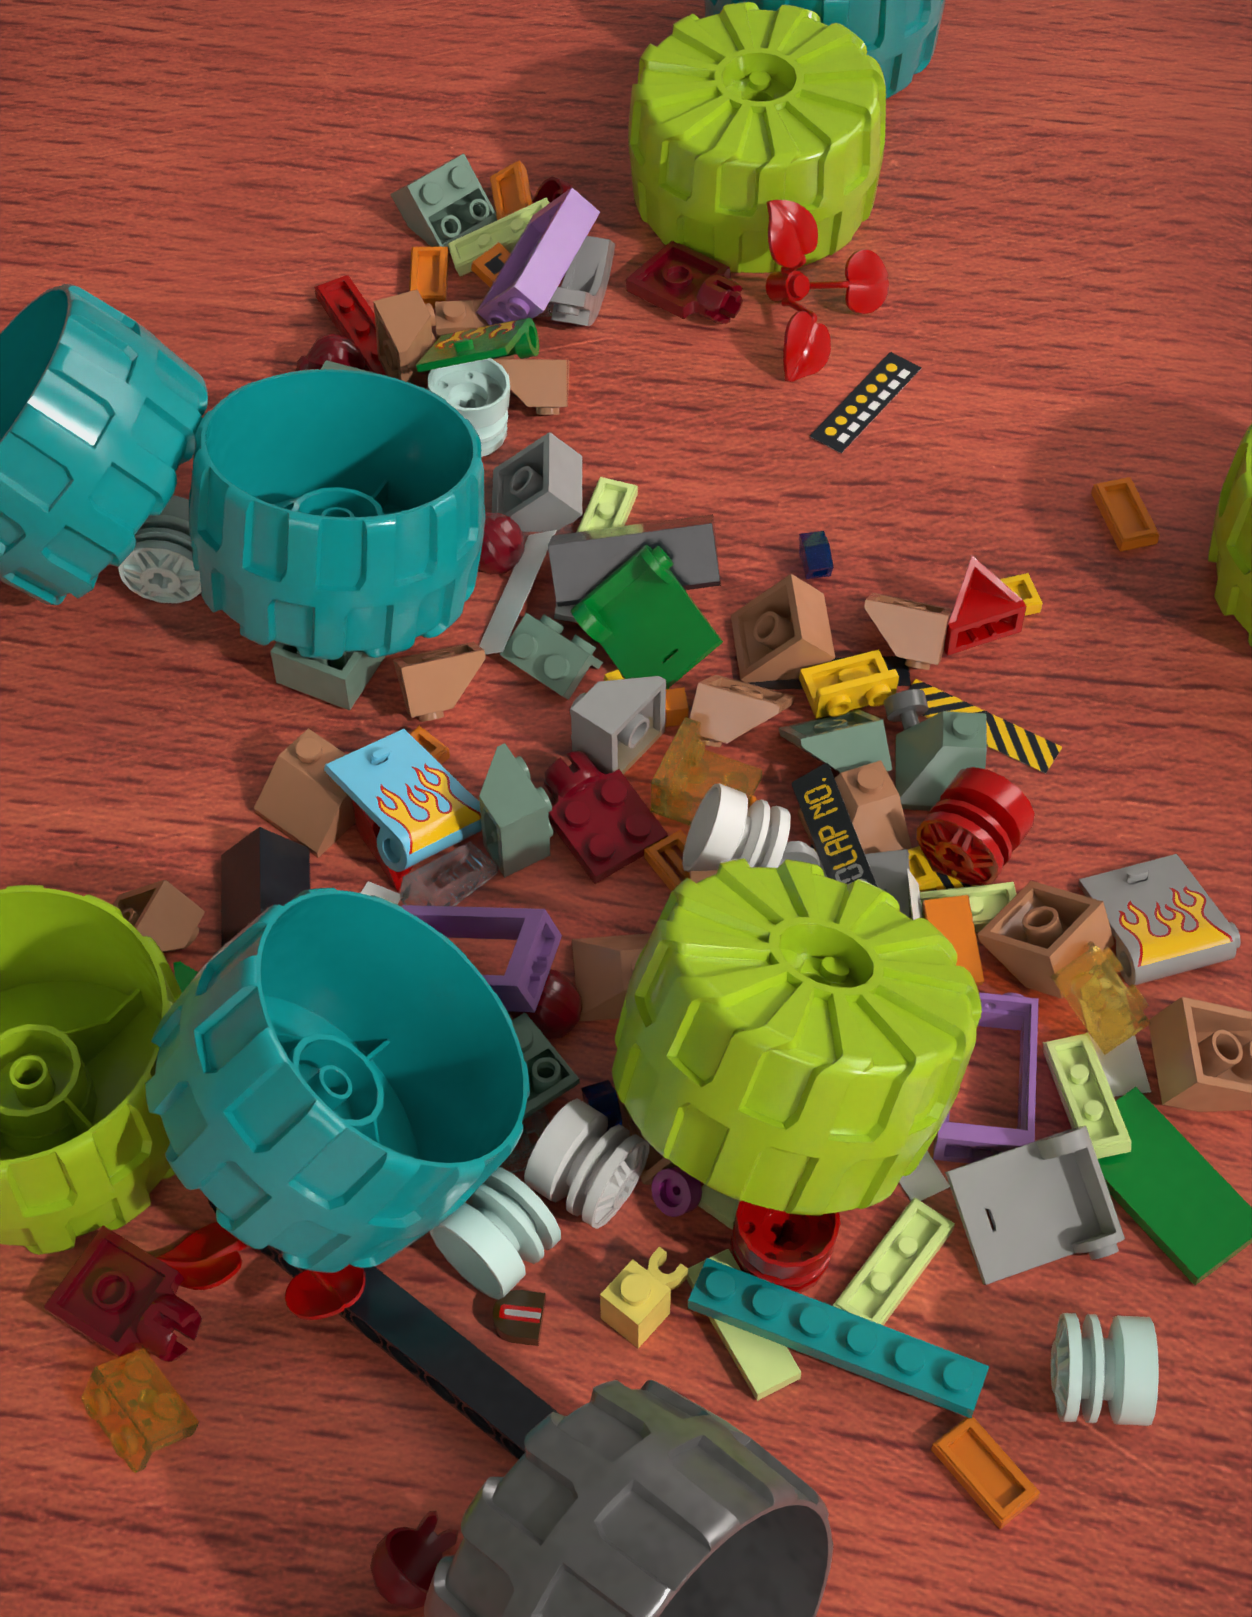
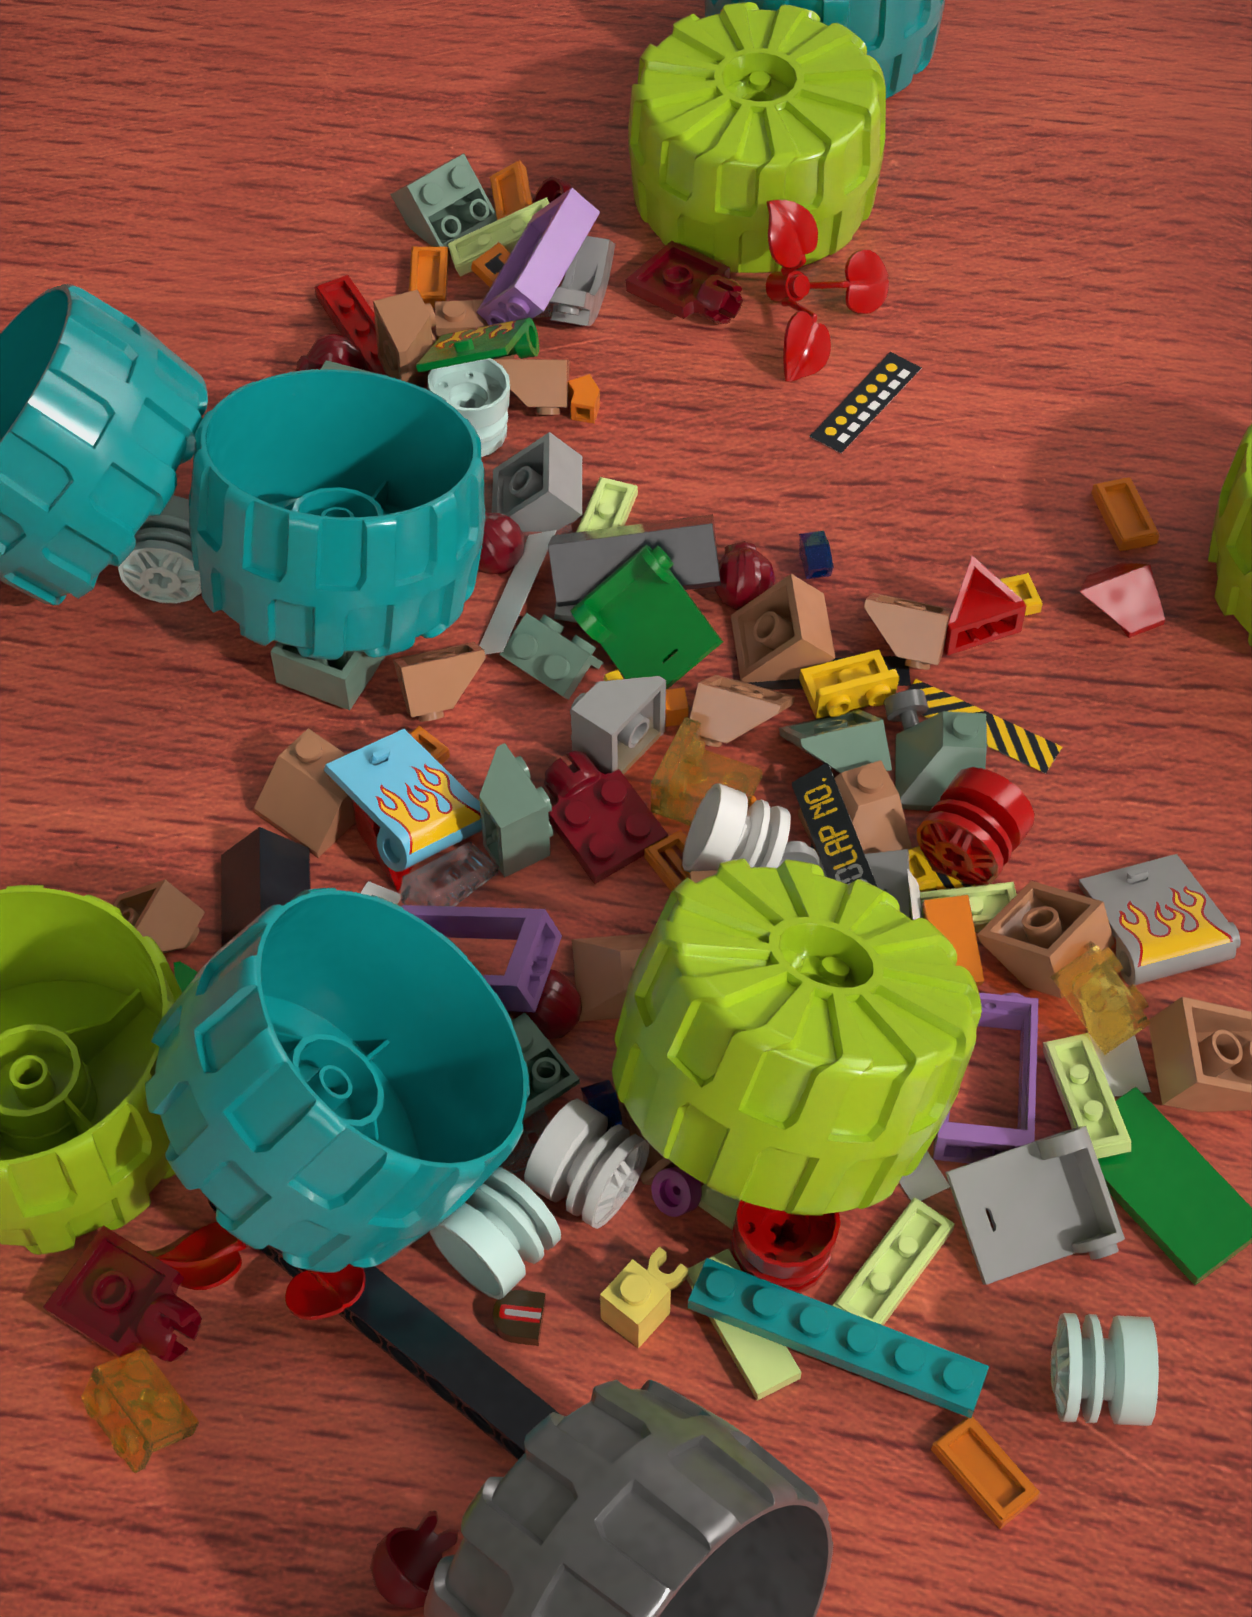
(584, 399): none -> orange piece
(743, 575): none -> dark red piece
(1126, 595): none -> slope

